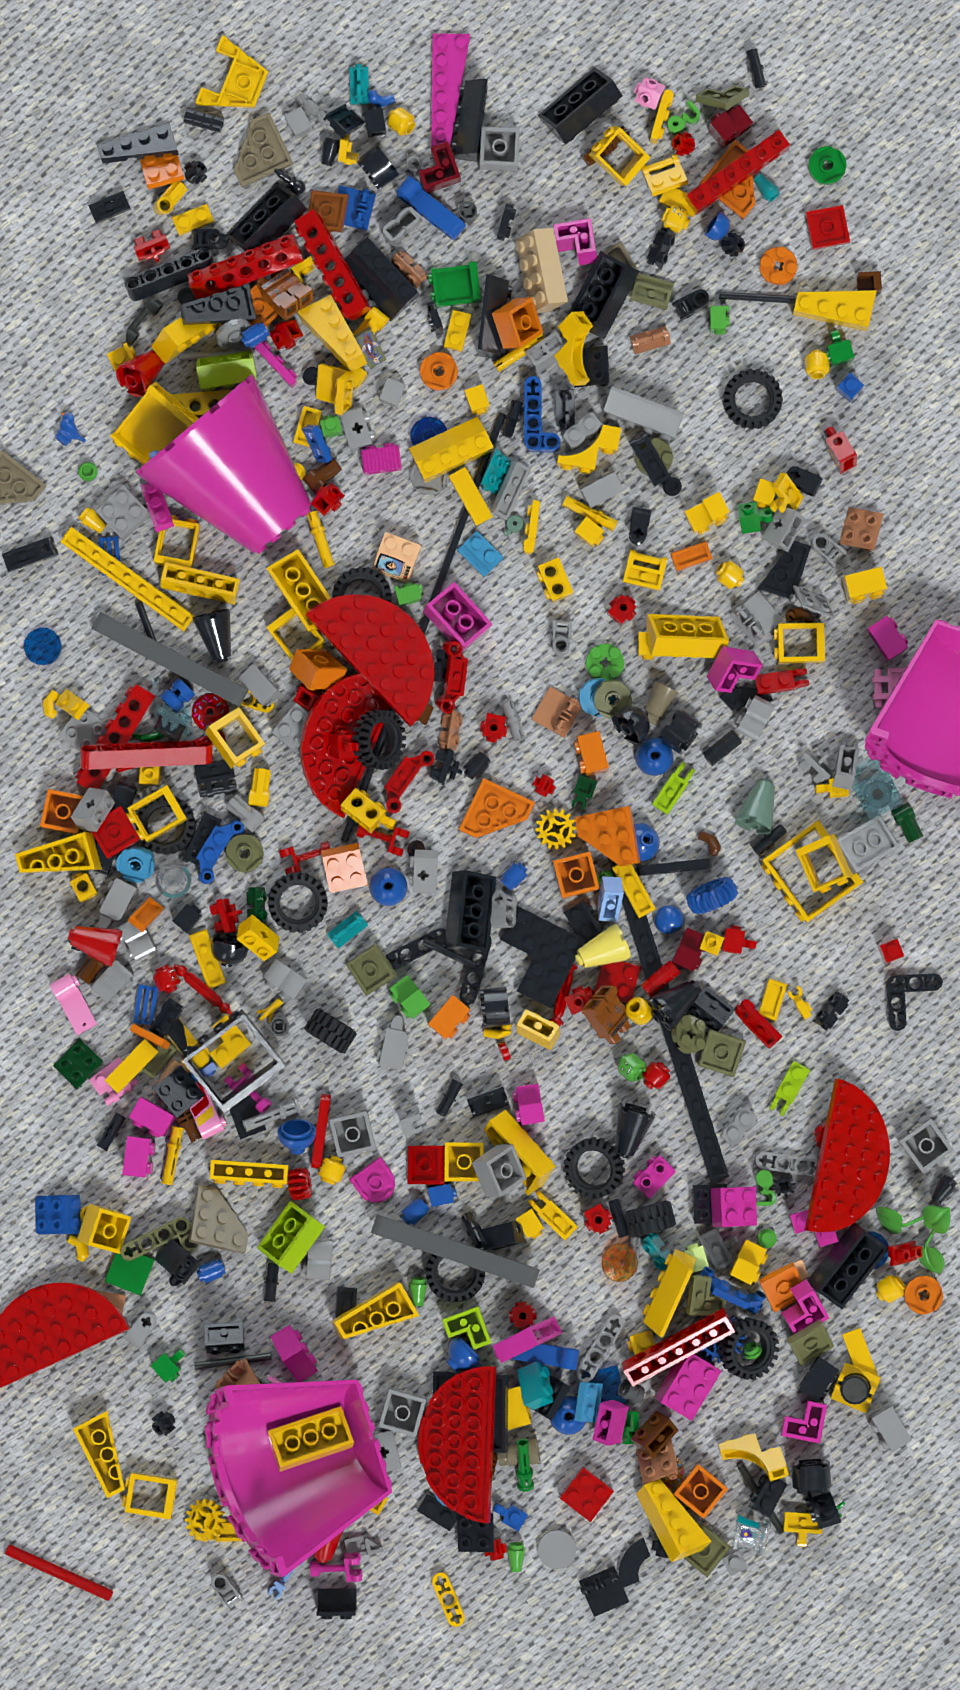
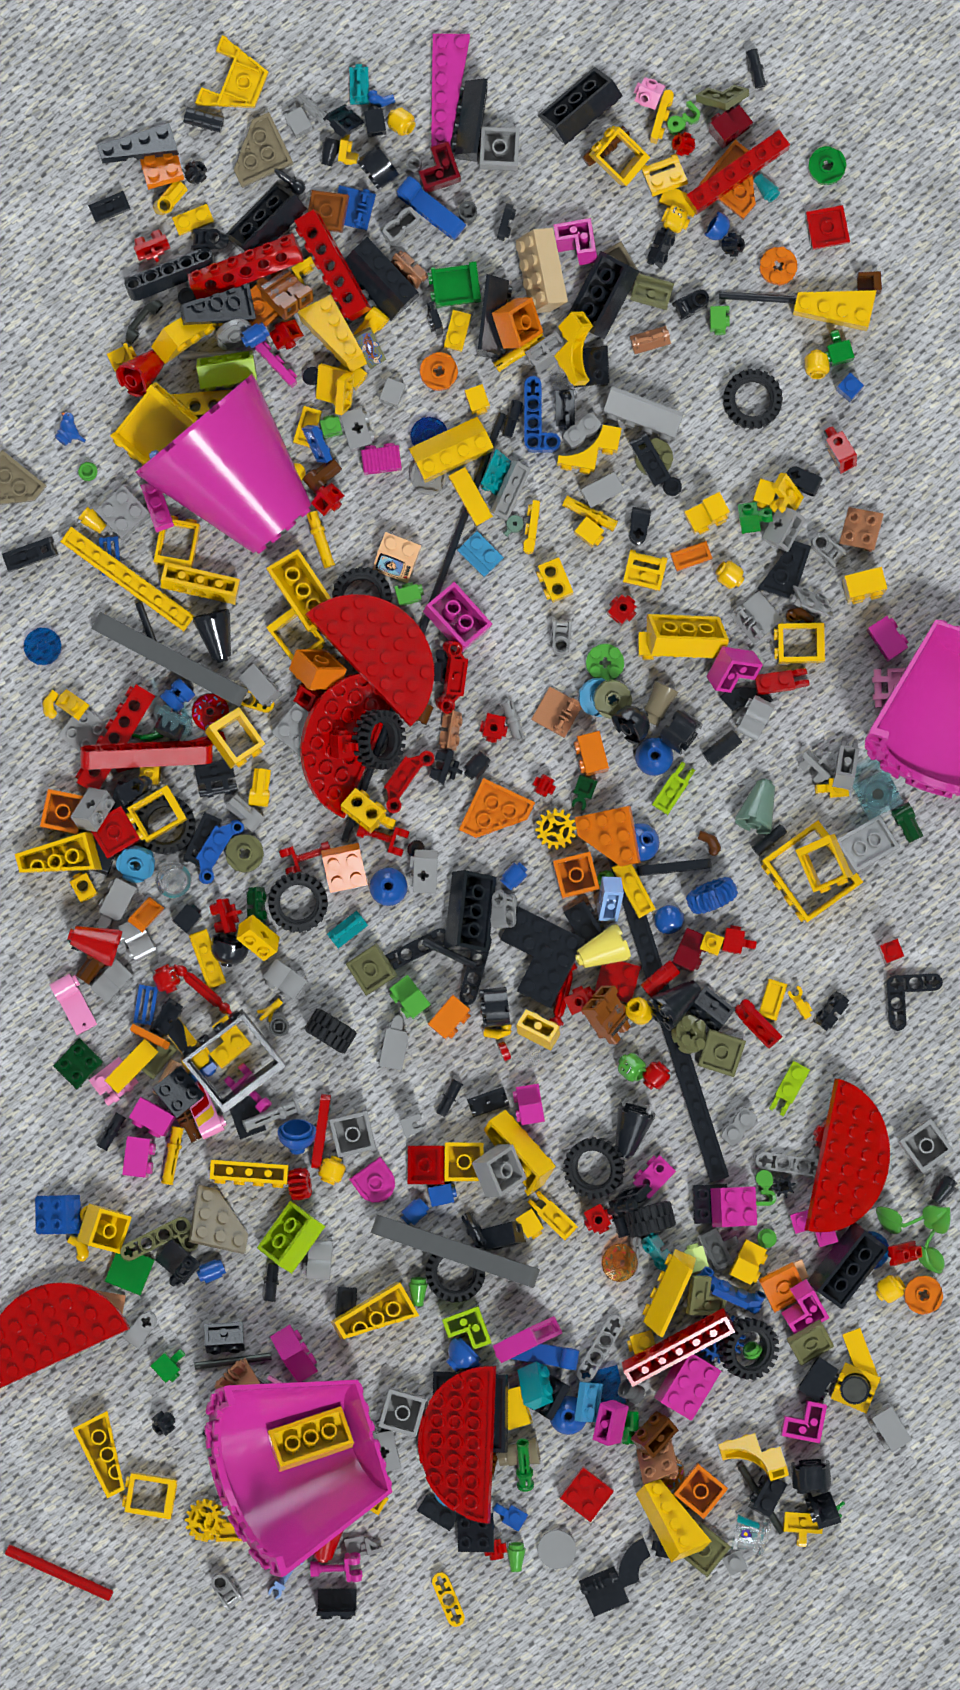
(131, 790): none -> black piece
(519, 1308): red brick -> none
(628, 1199): none -> black plate

